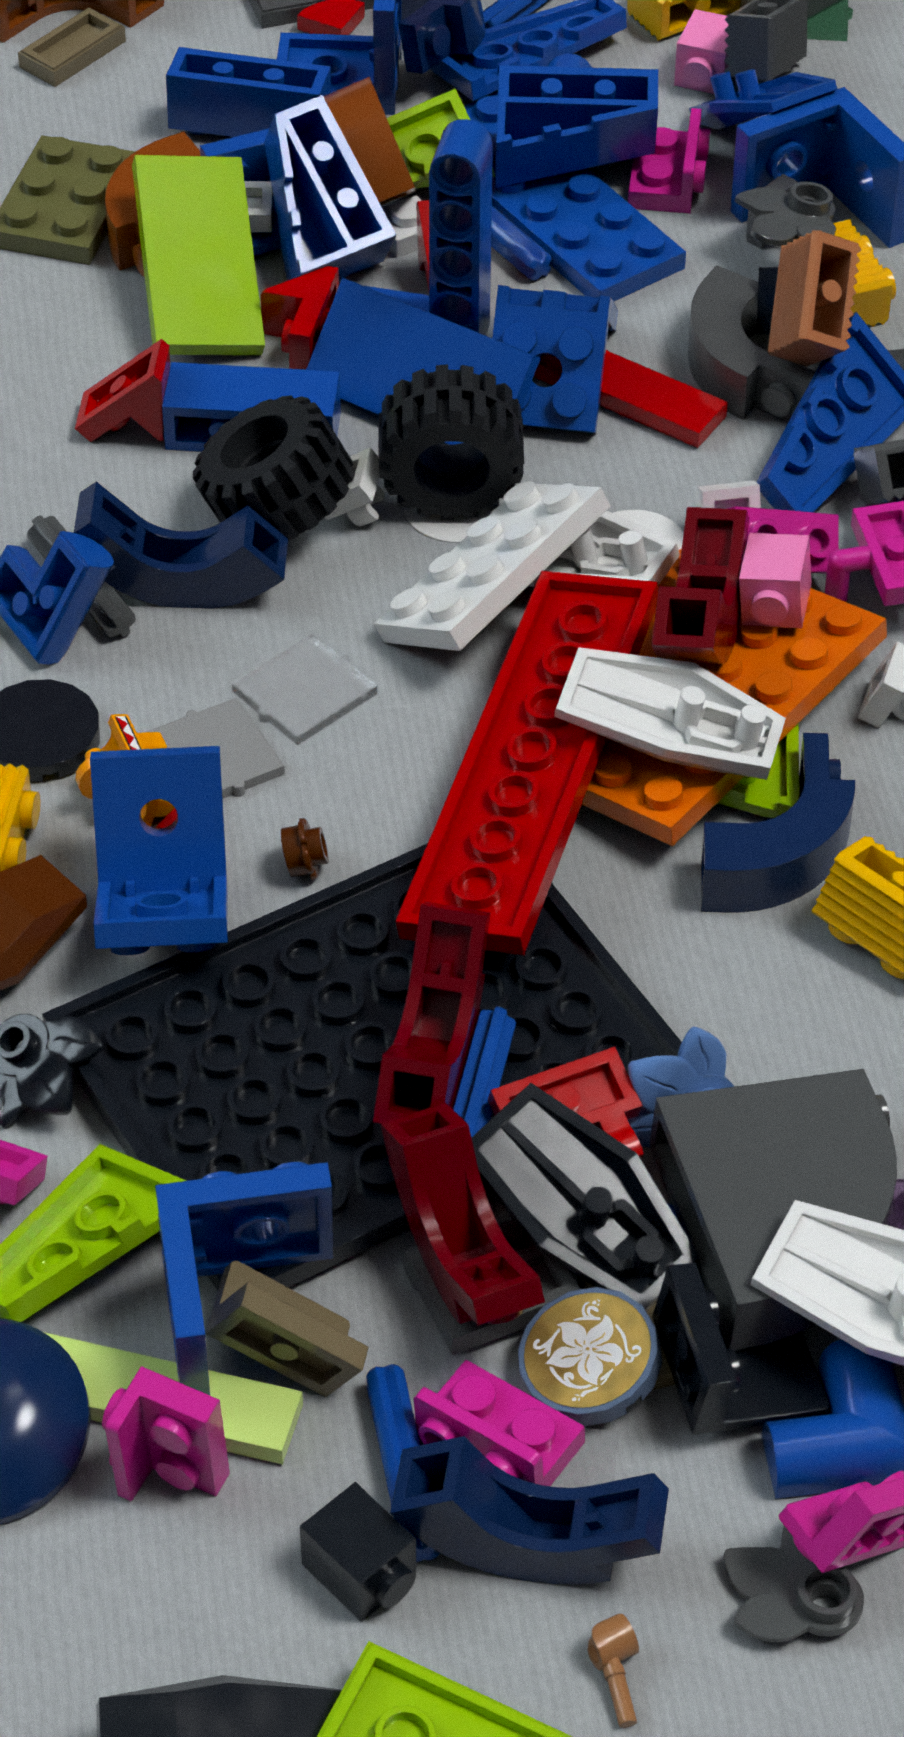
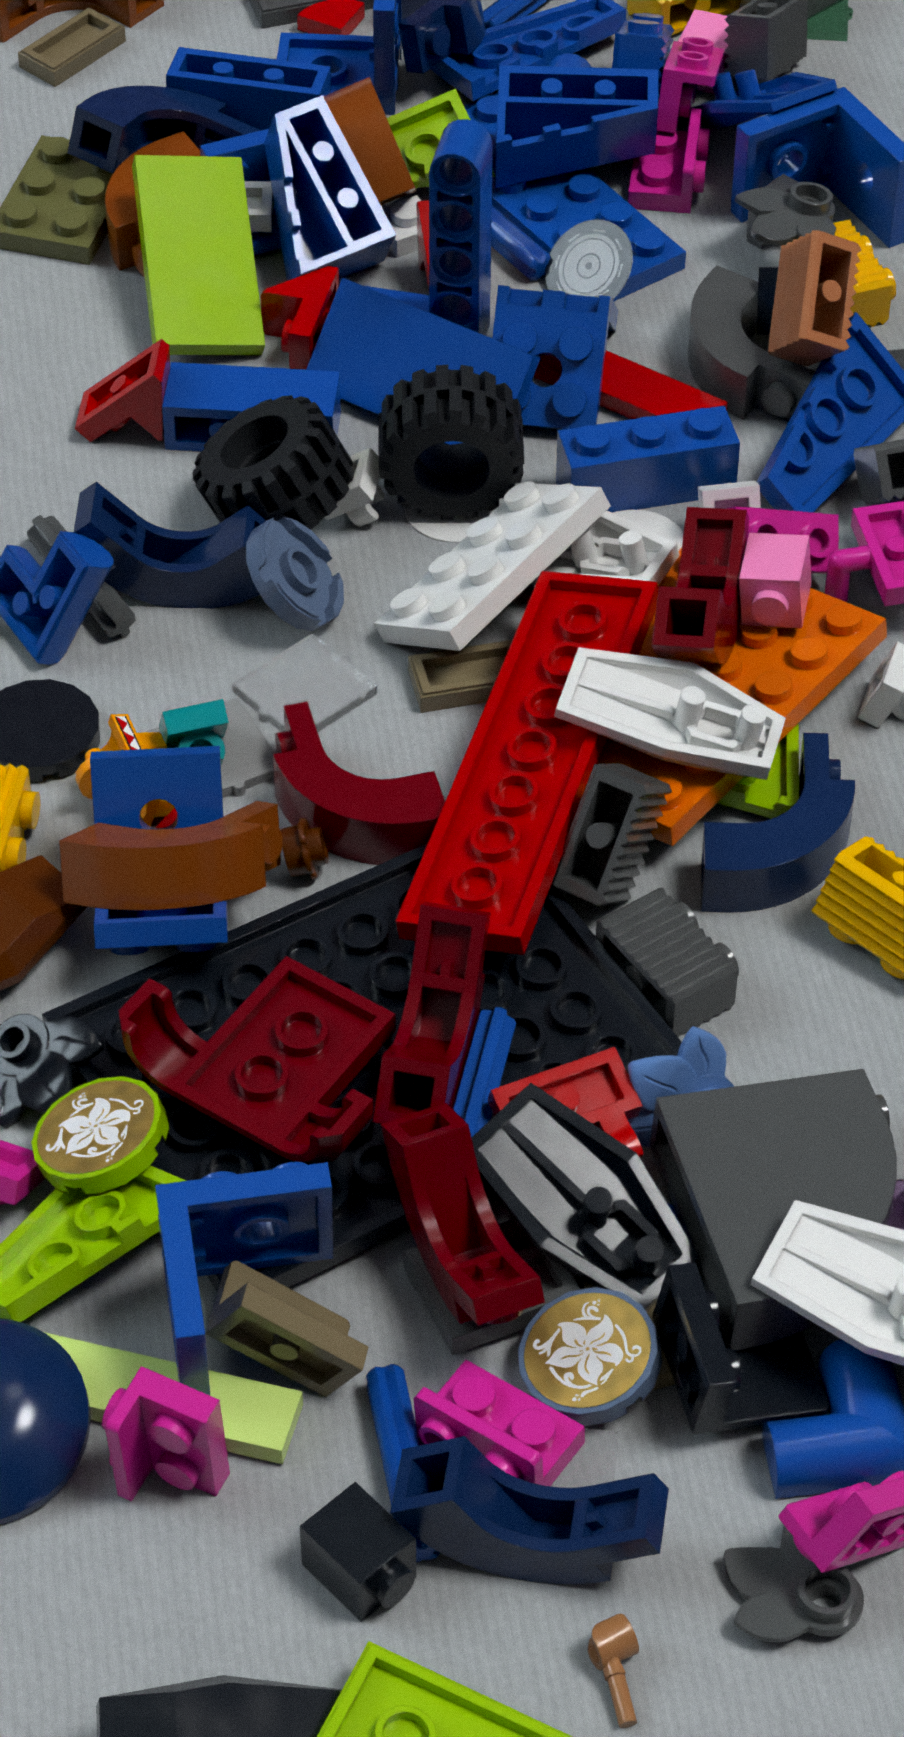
(100, 1135): none -> tile
(130, 117): none -> dark blue arch
(171, 867): none -> dark orange arch
(195, 725): none -> teal tile
(270, 1063): none -> dark red piece
(293, 573): none -> sand blue tile
(358, 815): none -> dark red arch
(456, 677): none -> dark tan tile
(590, 260): none -> sticker
(610, 833): none -> dark grey brick
(643, 44): none -> blue brick
(651, 457): none -> blue brick
(671, 959): none -> dark grey brick
(687, 66): none -> dark pink bracket

